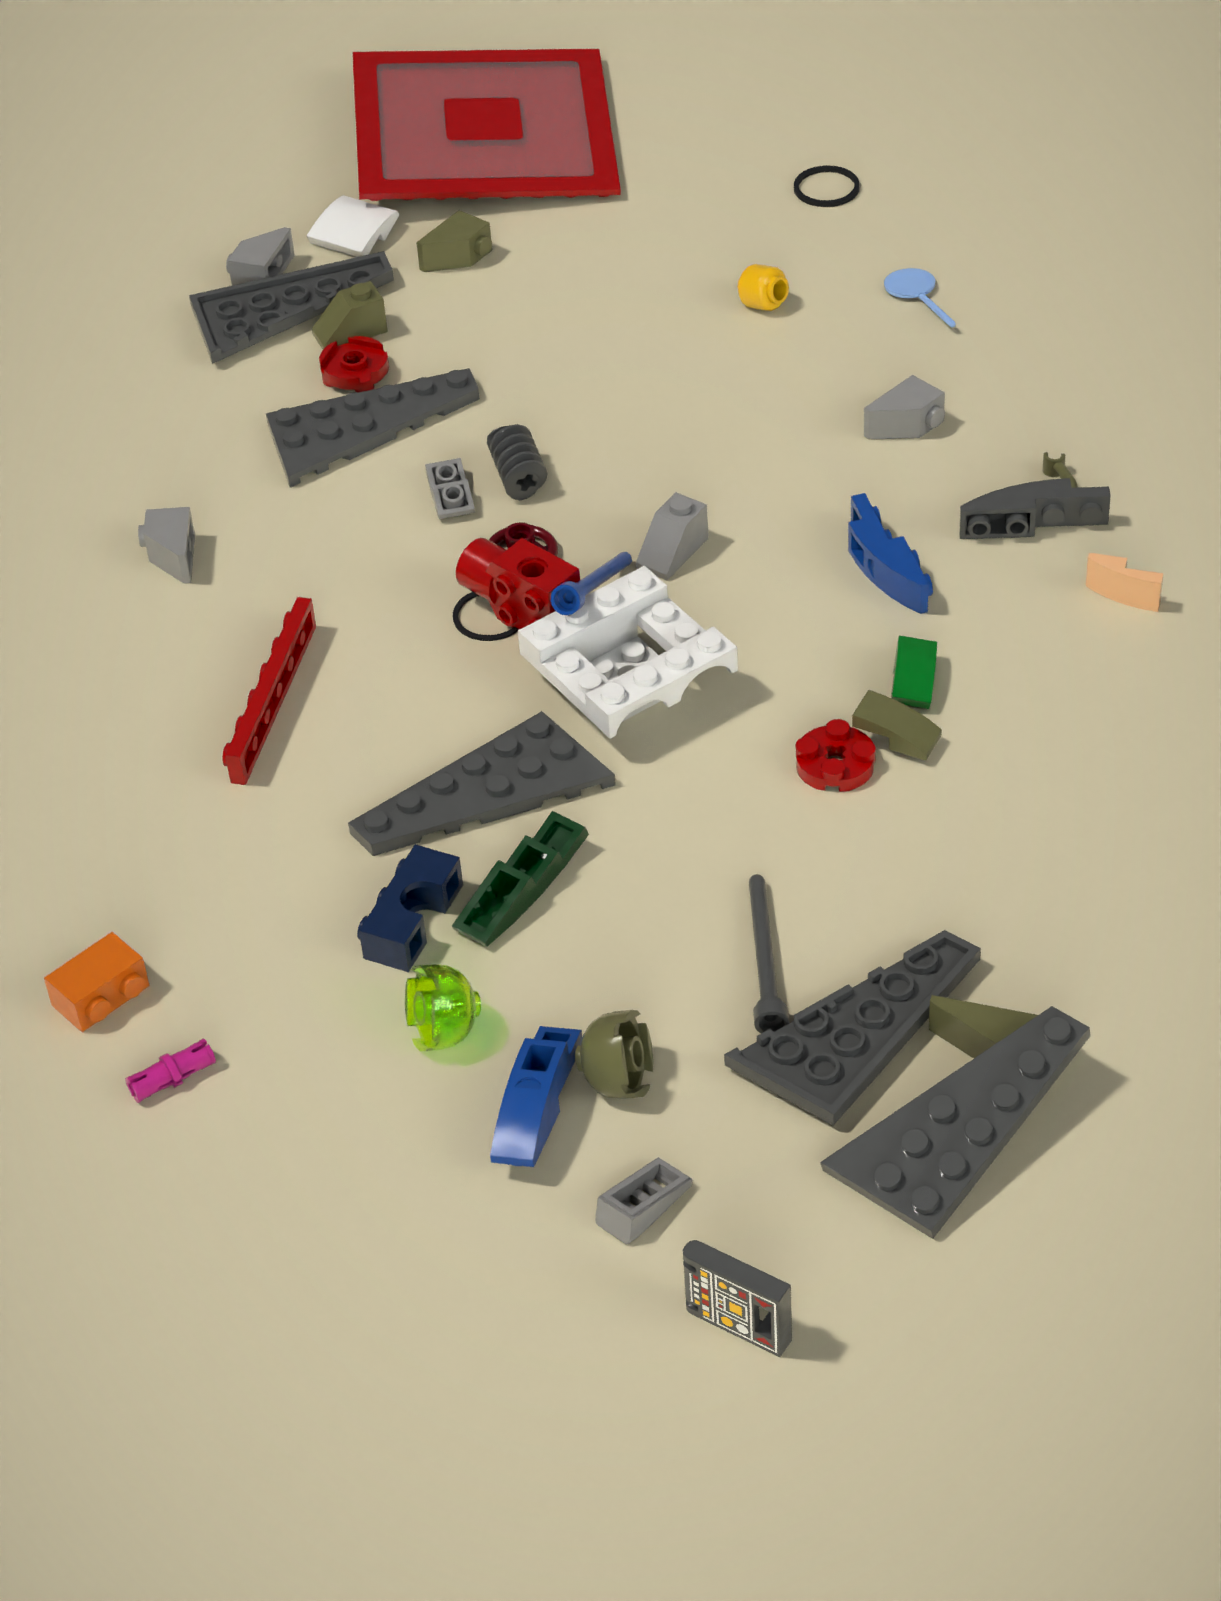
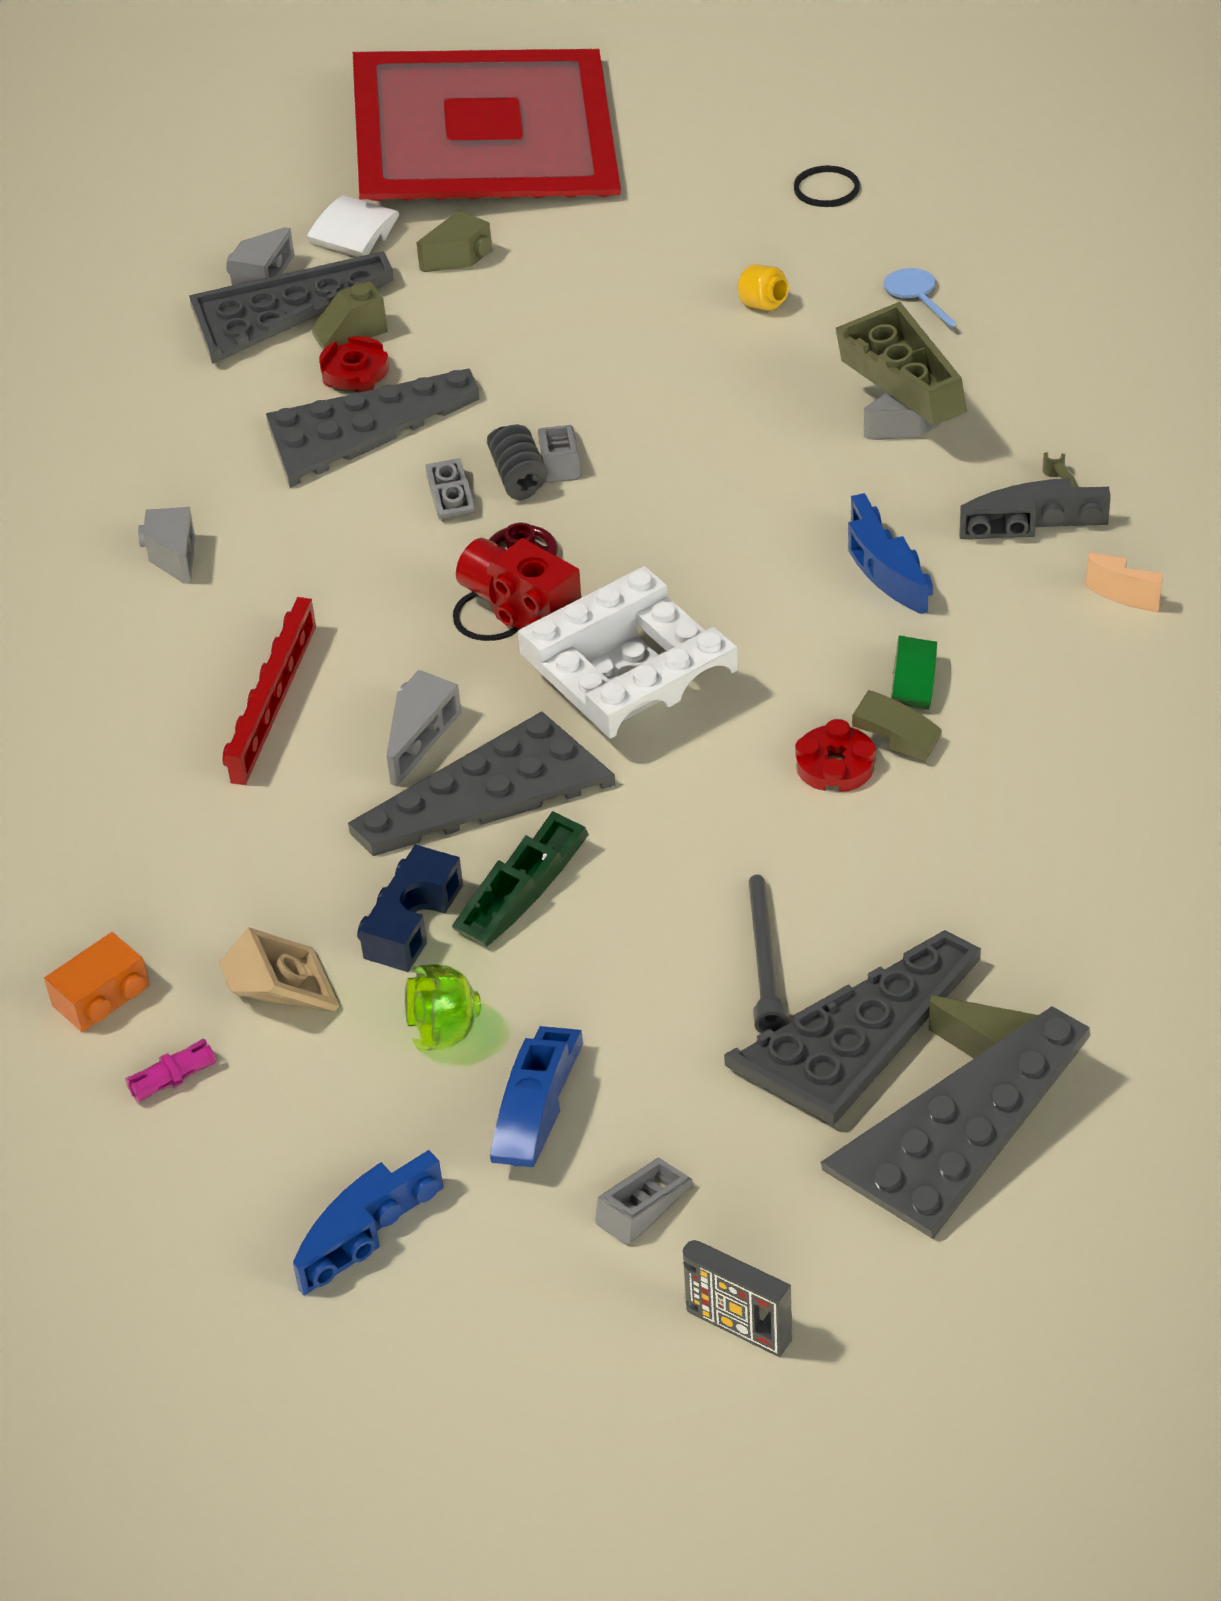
(277, 972): none -> tan slope
(350, 1223): none -> blue slope
(421, 716): none -> light grey slope
(559, 453): none -> light grey slope
(570, 596): blue piece -> none
(616, 1054): olive cylinder -> none
(674, 535): light grey slope -> none
(903, 362): none -> olive wedge

